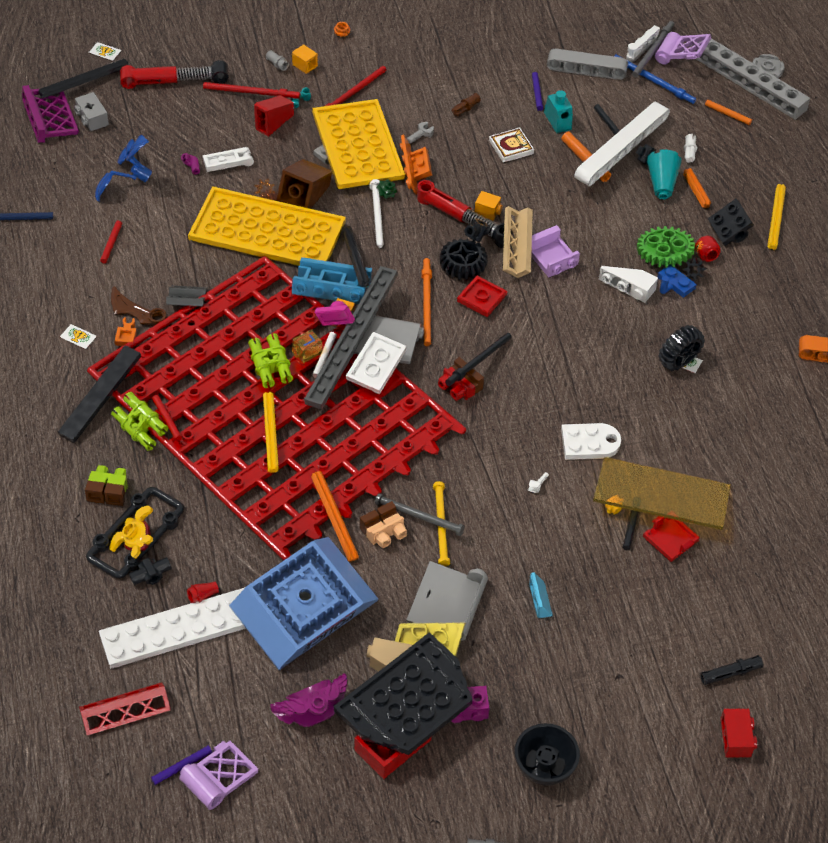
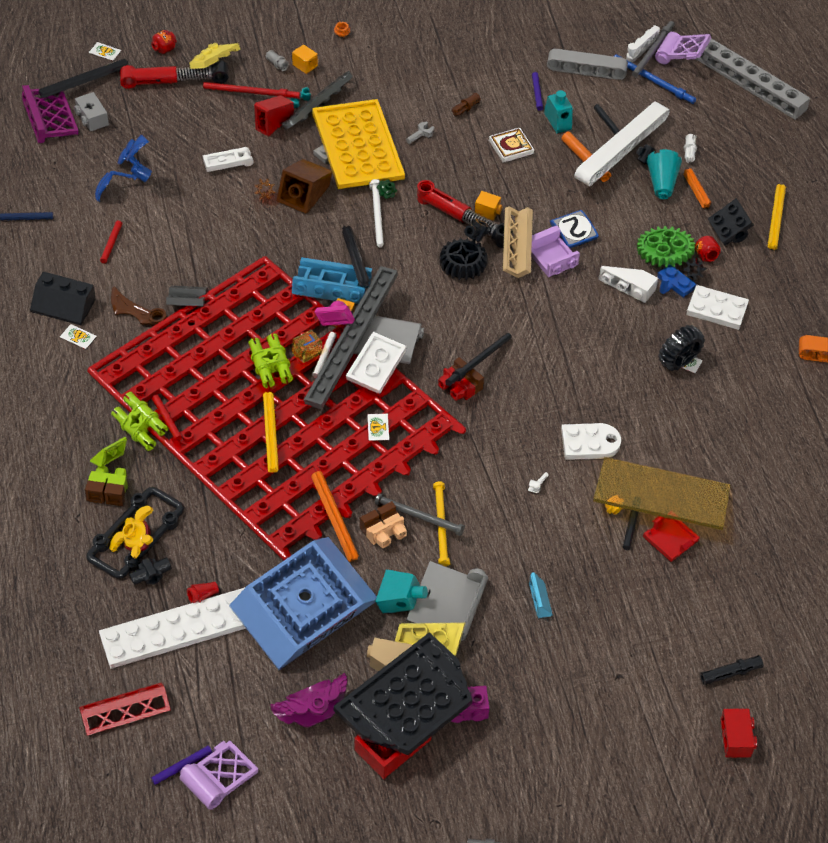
(62, 298): none -> black slope
(99, 394): black tile -> none
(110, 453): none -> lime slope
(126, 333): orange plate -> none
(163, 41): none -> red head
(192, 162): magenta arm -> none
(211, 54): none -> light yellow wing
(265, 227): yellow plate -> none
(322, 97): none -> dark grey plate
(359, 86): red bar -> none
(378, 427): none -> white sticker
(399, 592): none -> teal torso
(416, 164): orange bracket -> none
(426, 275): orange bar -> none
(482, 296): red plate -> none
(547, 744): black piece -> none
(575, 228): none -> slope
(717, 307): none -> white plate
(728, 112): orange bar -> none
(770, 64): light grey tile -> none

